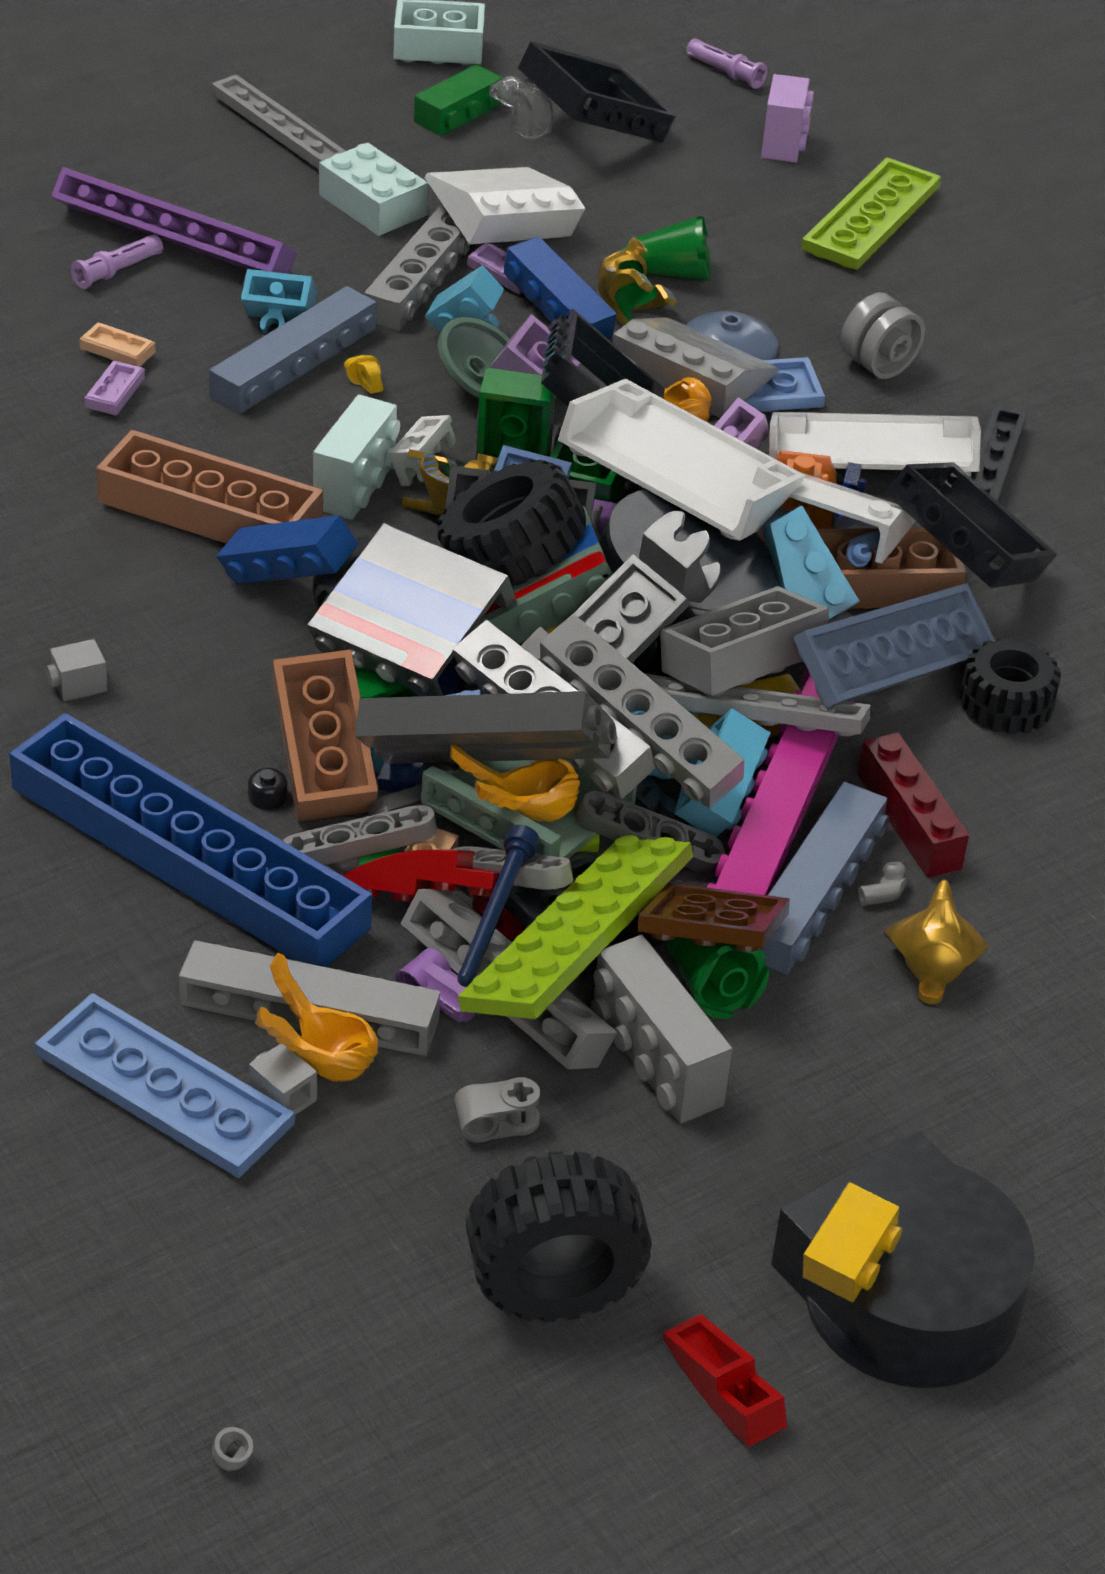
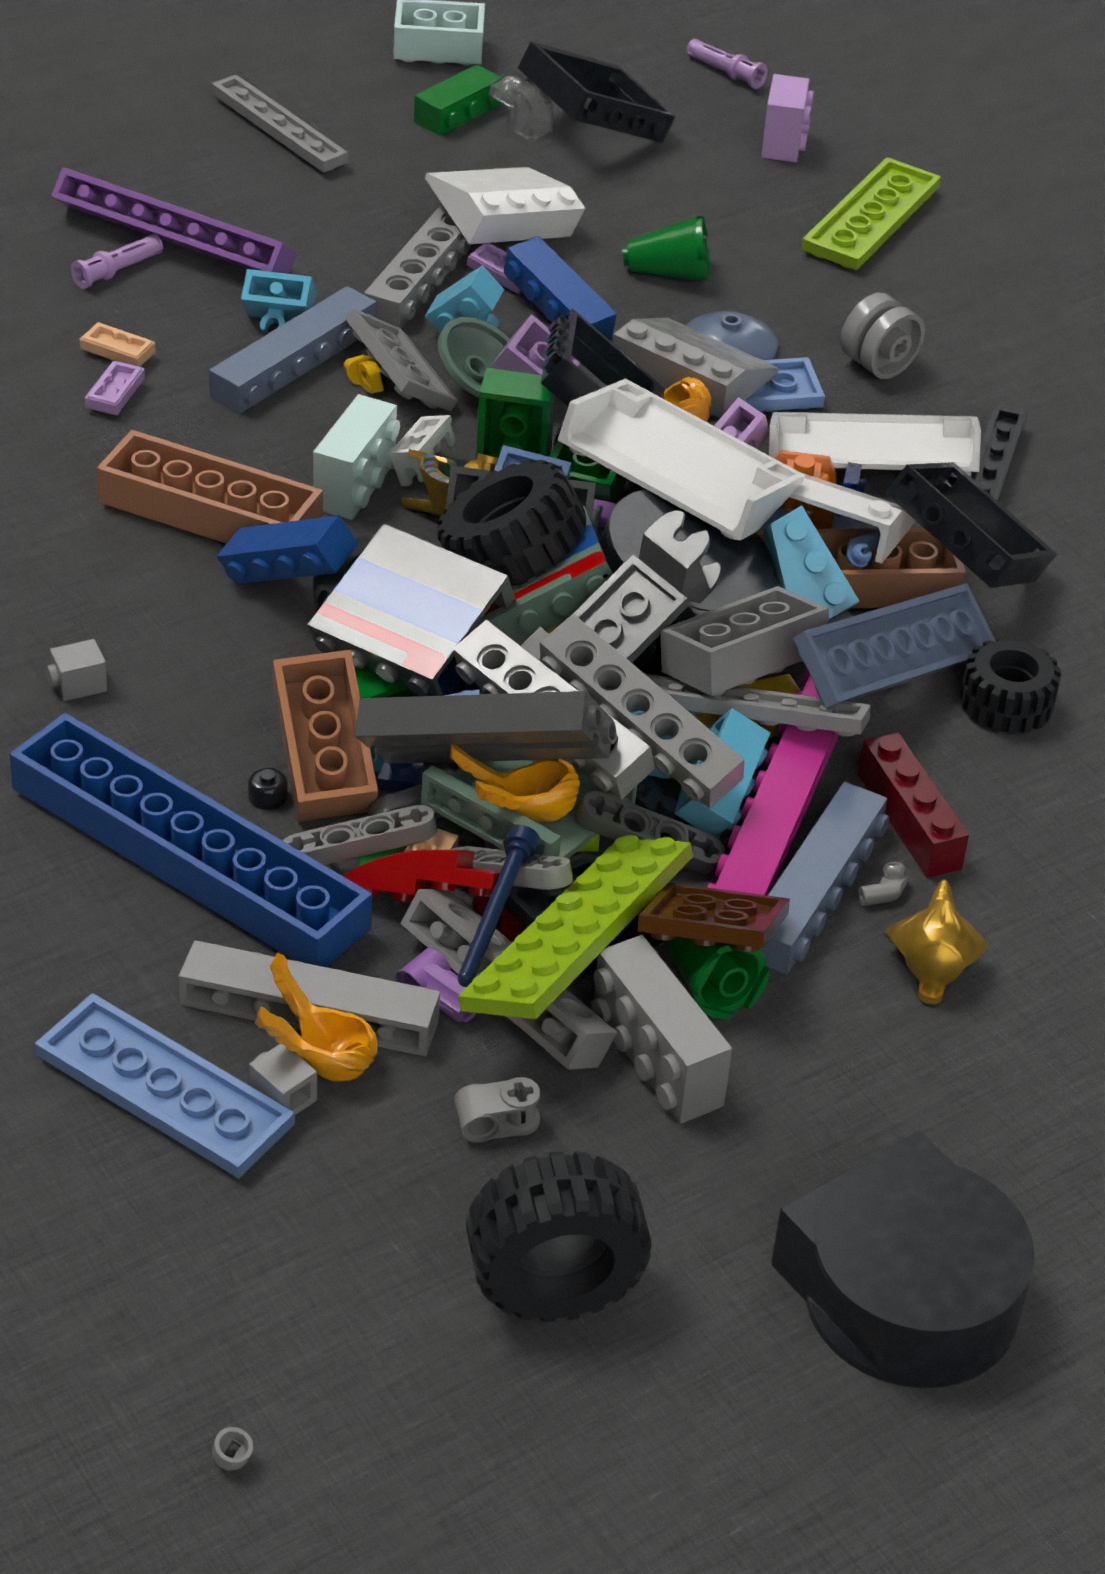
(373, 189): light aqua brick -> none
(401, 361): none -> light grey plate
(625, 284): pearl gold piece -> none
(727, 1379): red slope -> none
(852, 1242): yellow brick -> none

